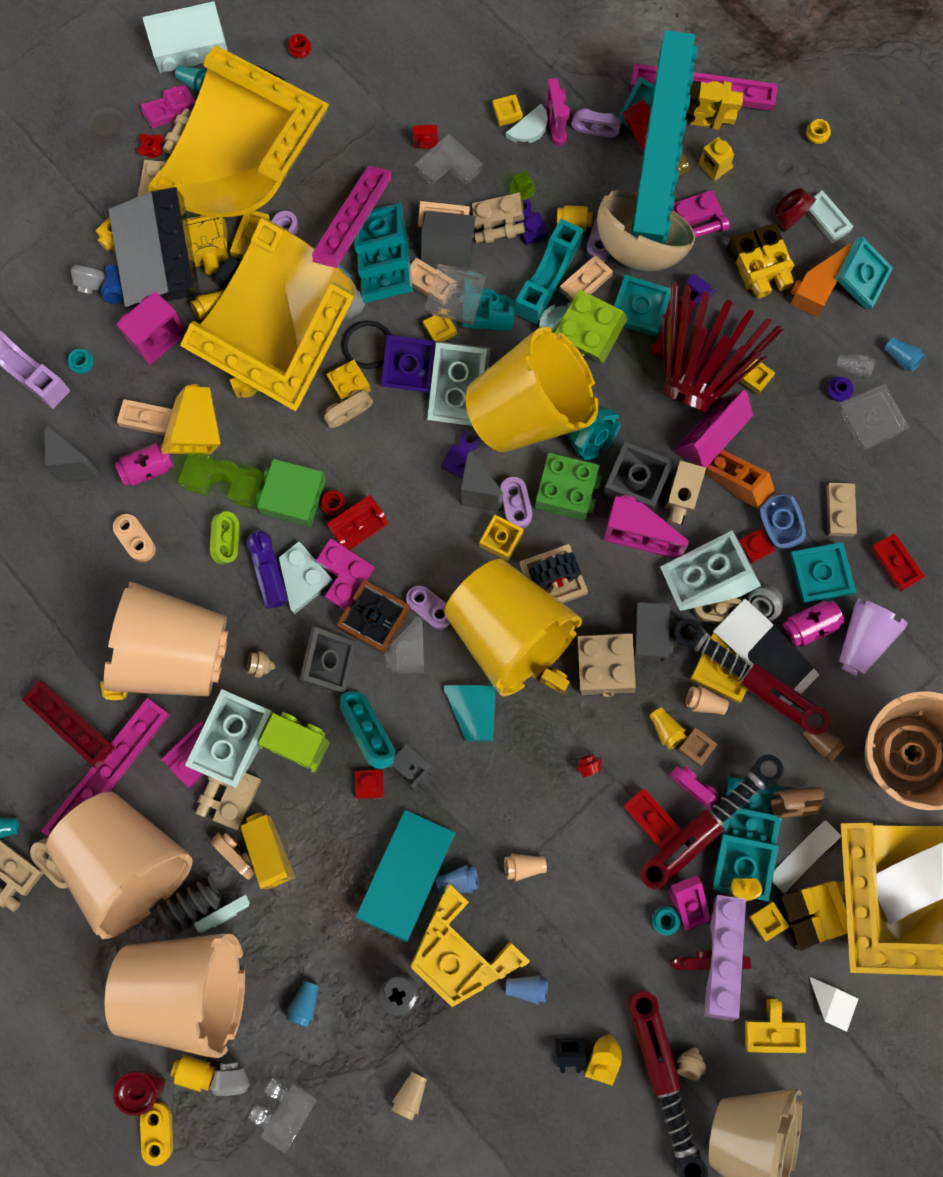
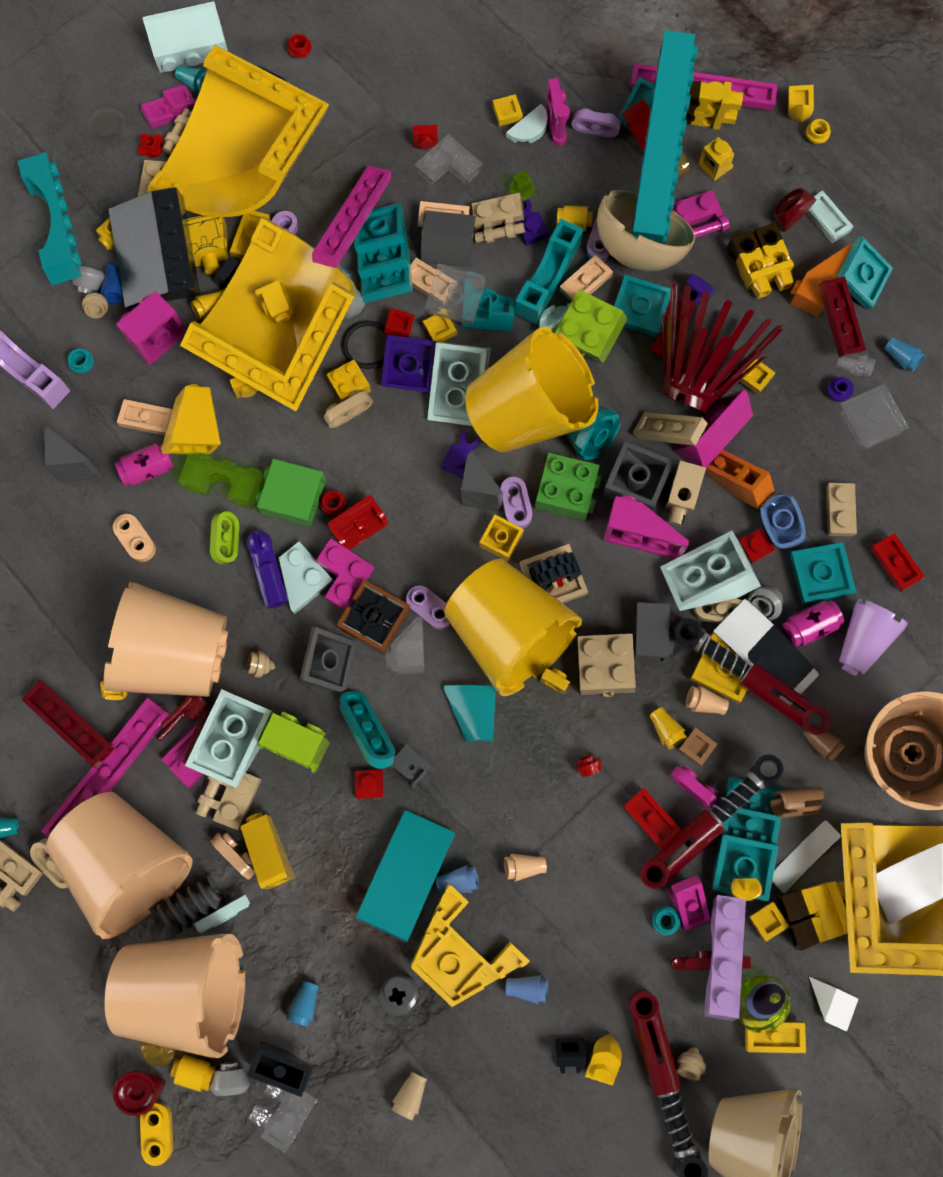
(58, 256): none -> teal arch
(95, 305): none -> tan plate
(157, 1054): none -> clear yellow piece
(191, 708): none -> dark red plant
(276, 301): none -> yellow brick
(279, 1069): none -> black slope
(399, 323): none -> red plate
(670, 428): none -> tan plate
(763, 1003): none -> tile
(800, 102): none -> yellow plate
(842, 316): none -> dark red plate

